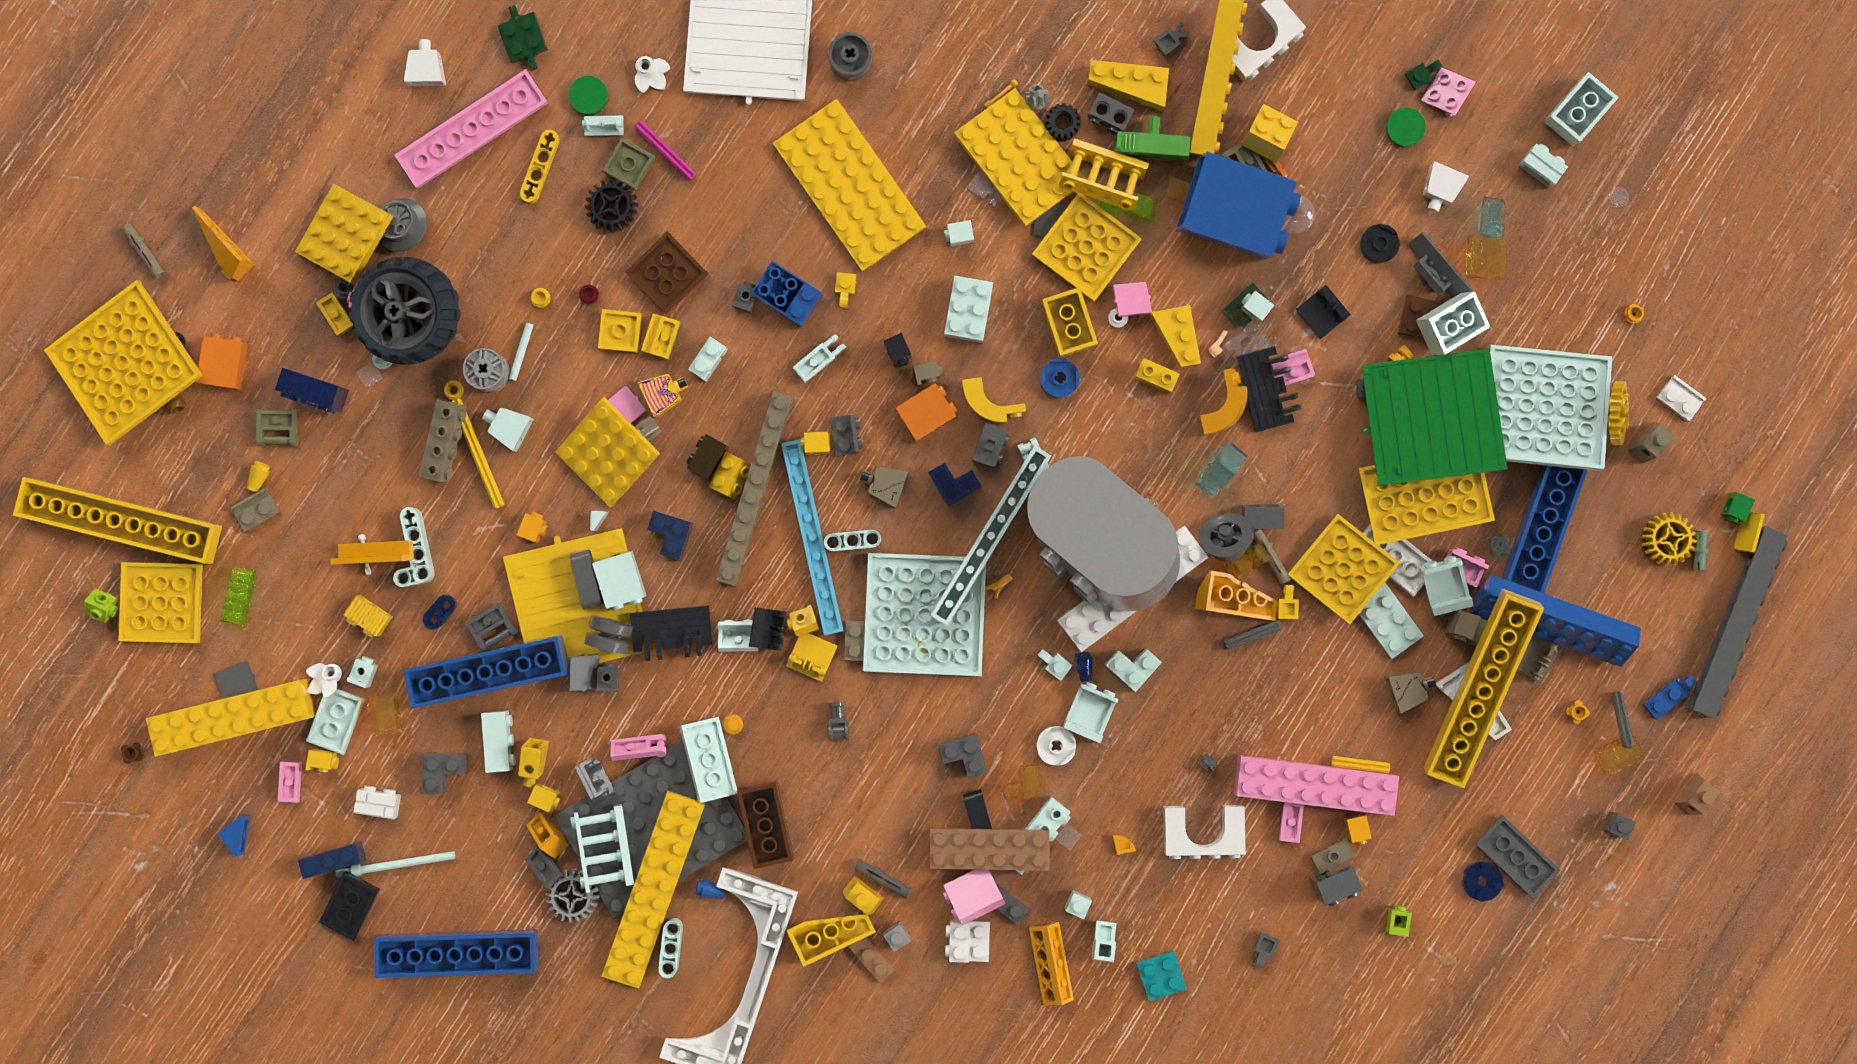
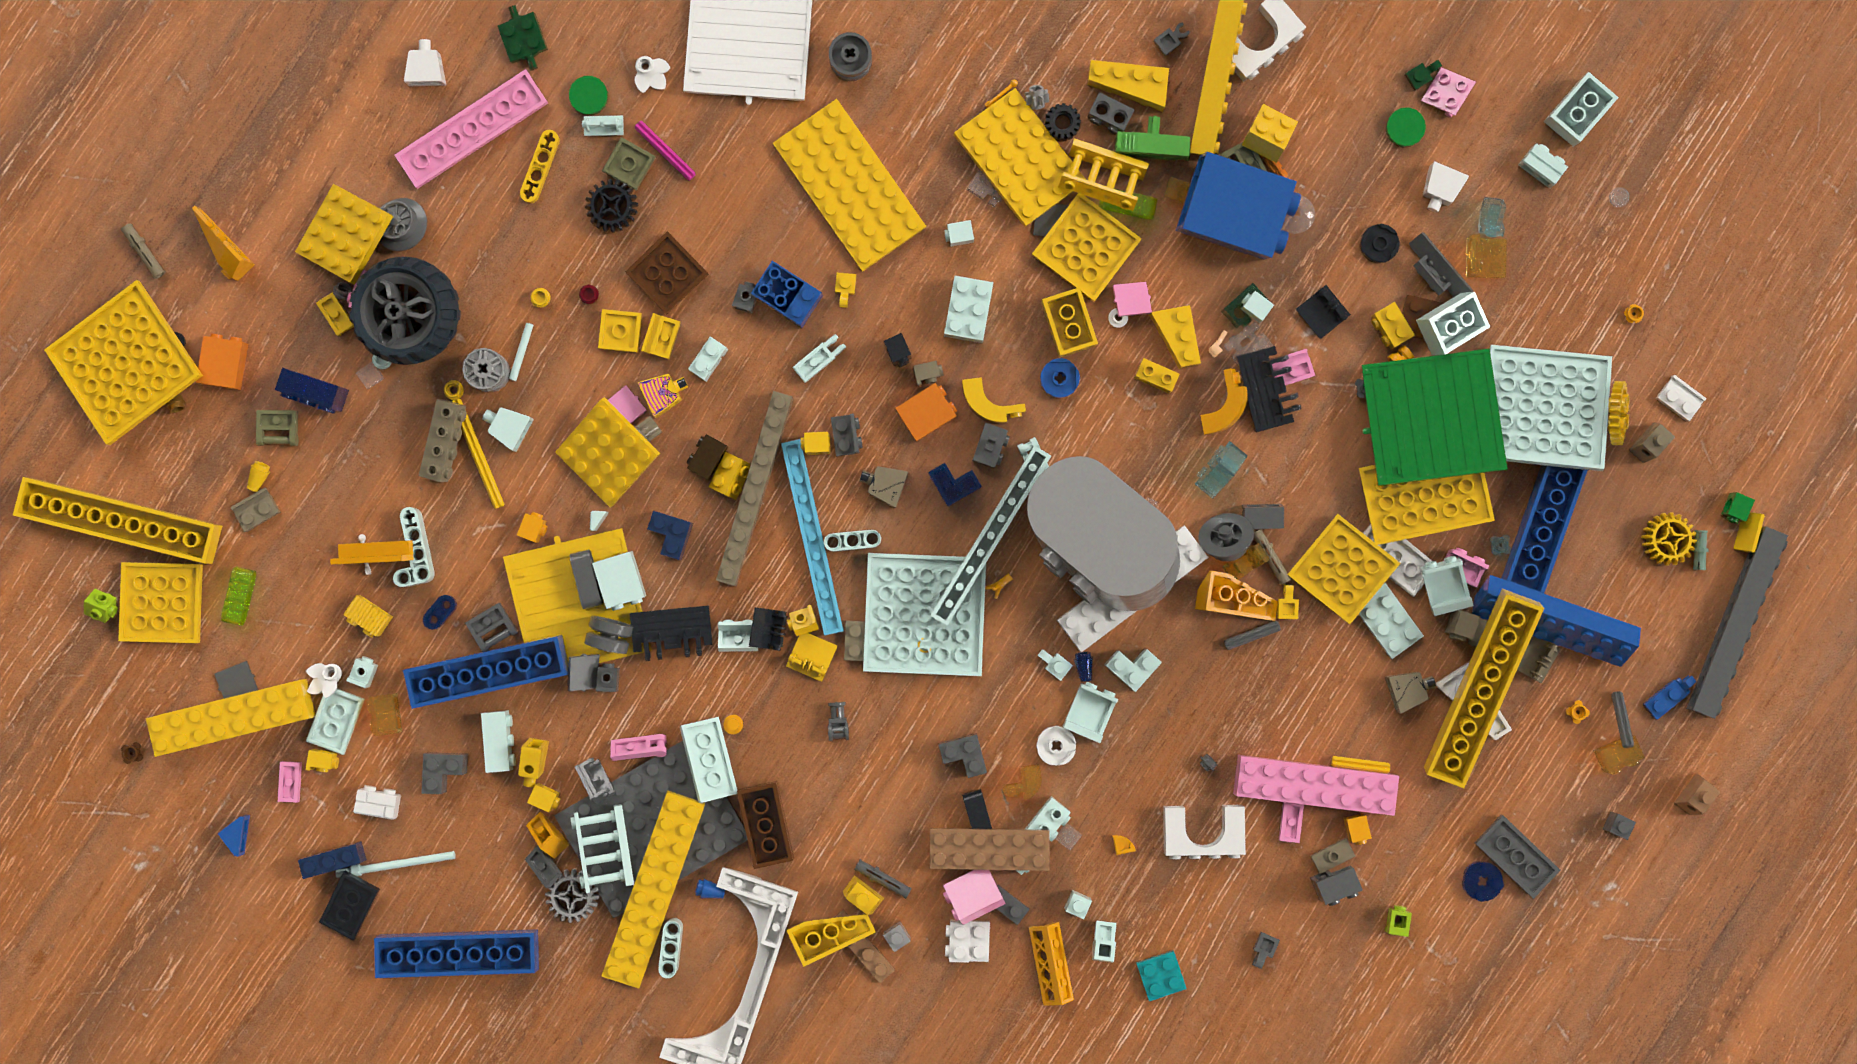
(1392, 326): none -> yellow bracket

